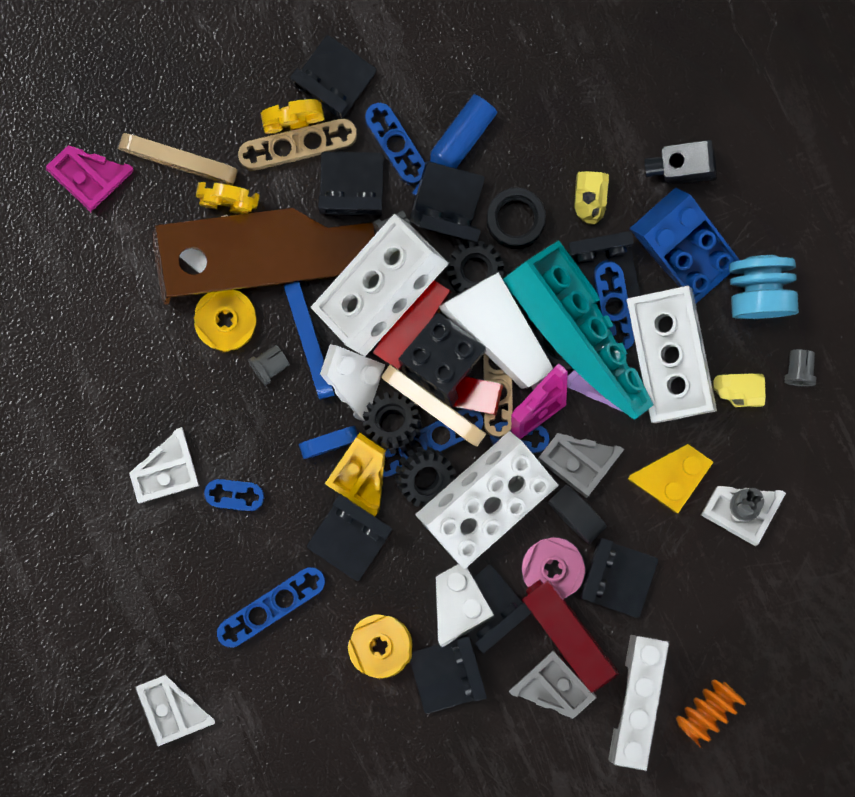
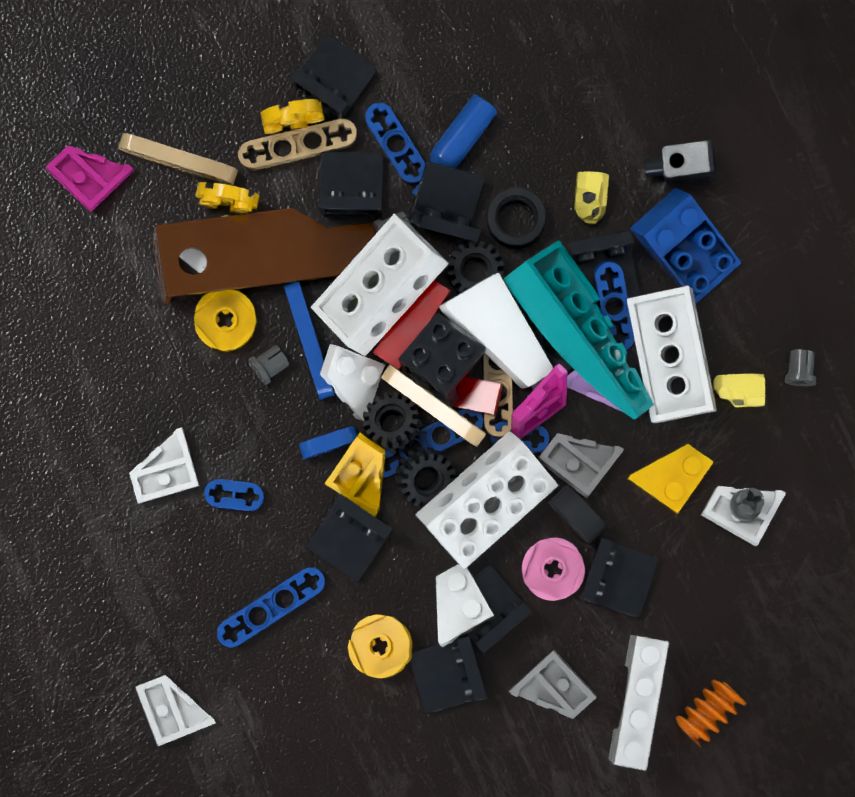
(570, 635): dark red slope -> none
(763, 287): medium azure wheel -> none

